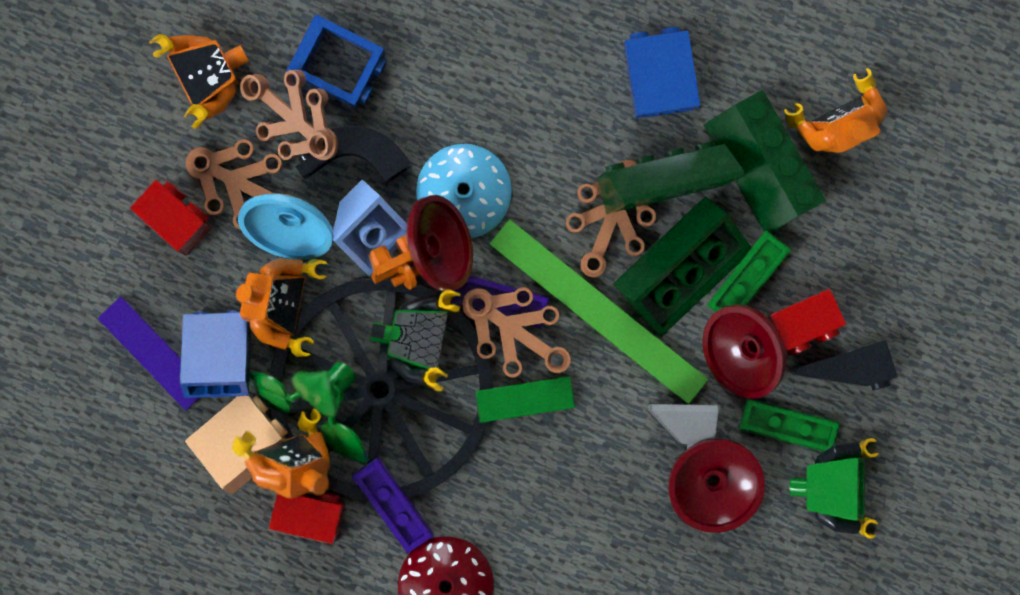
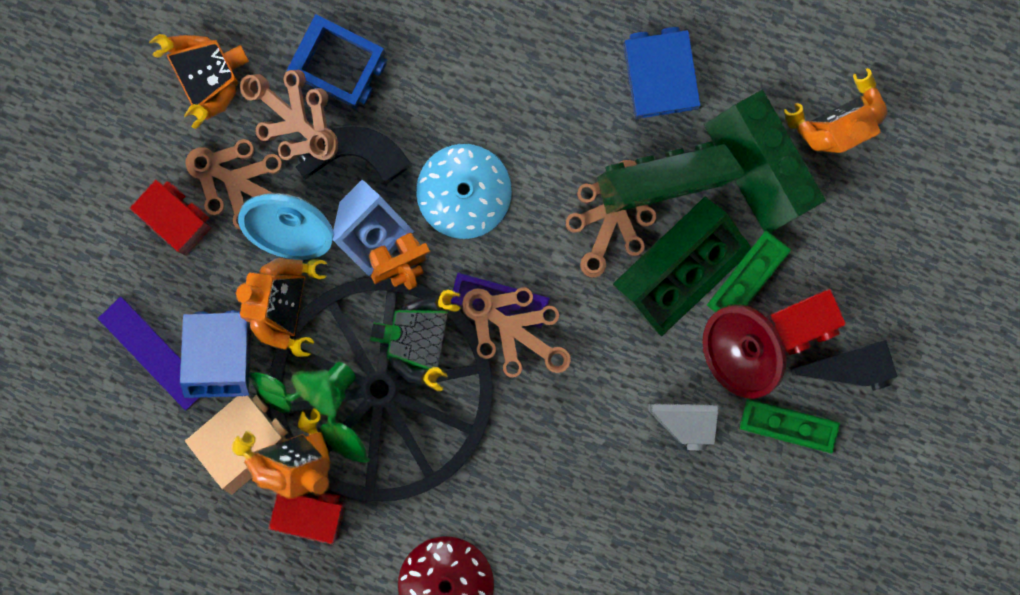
(393, 505): dark purple tile -> none
(440, 243): dark red dish -> none
(524, 399): green tile -> none
(598, 311): bright green tile -> none
(720, 504): dark red dish -> none
(837, 488): green torso -> none

